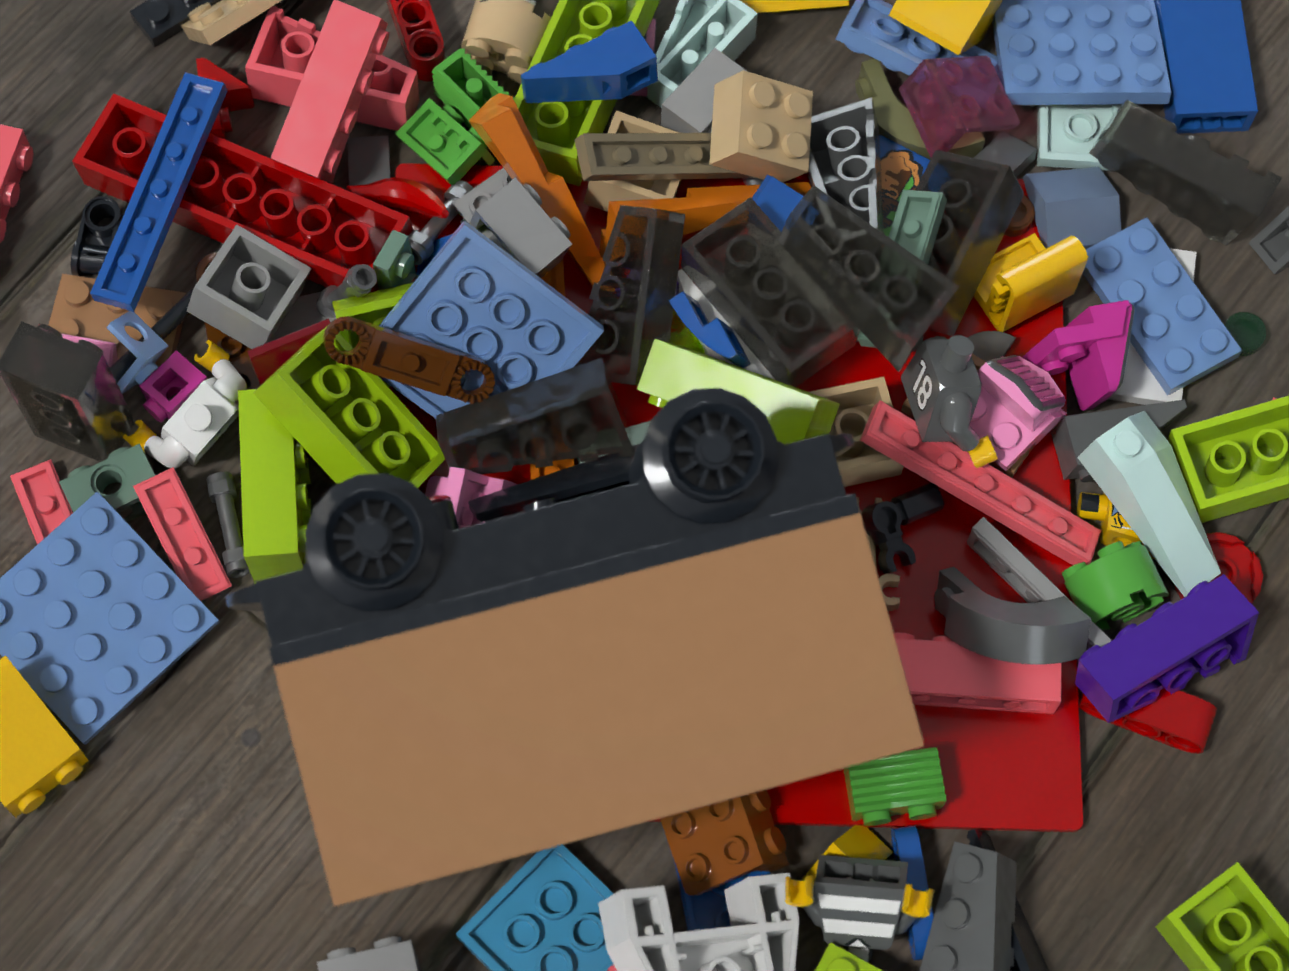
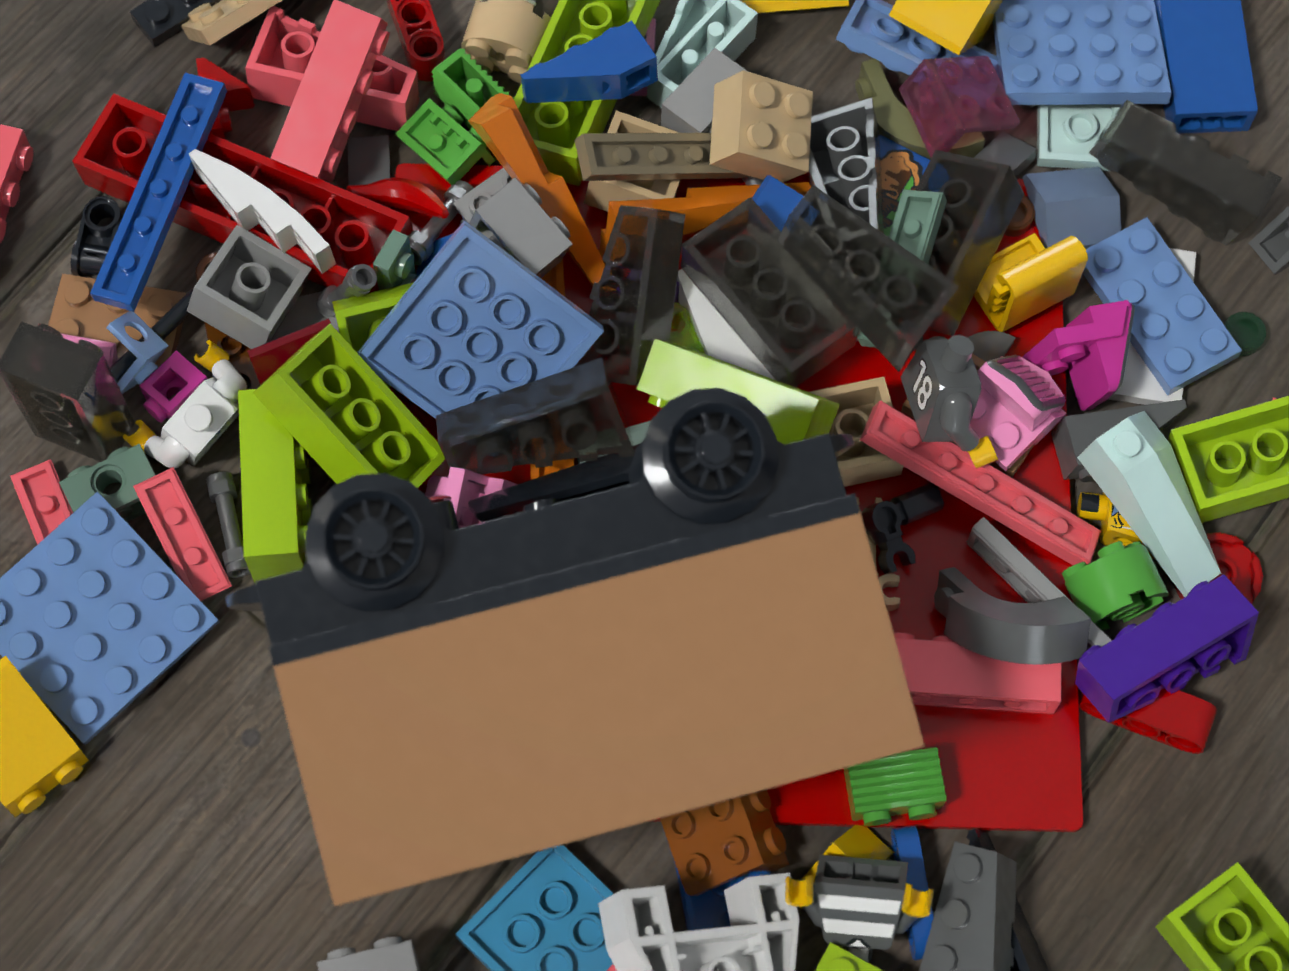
(256, 204): none -> white slope
(408, 360): reddish brown plate -> none
(713, 334): blue slope -> none

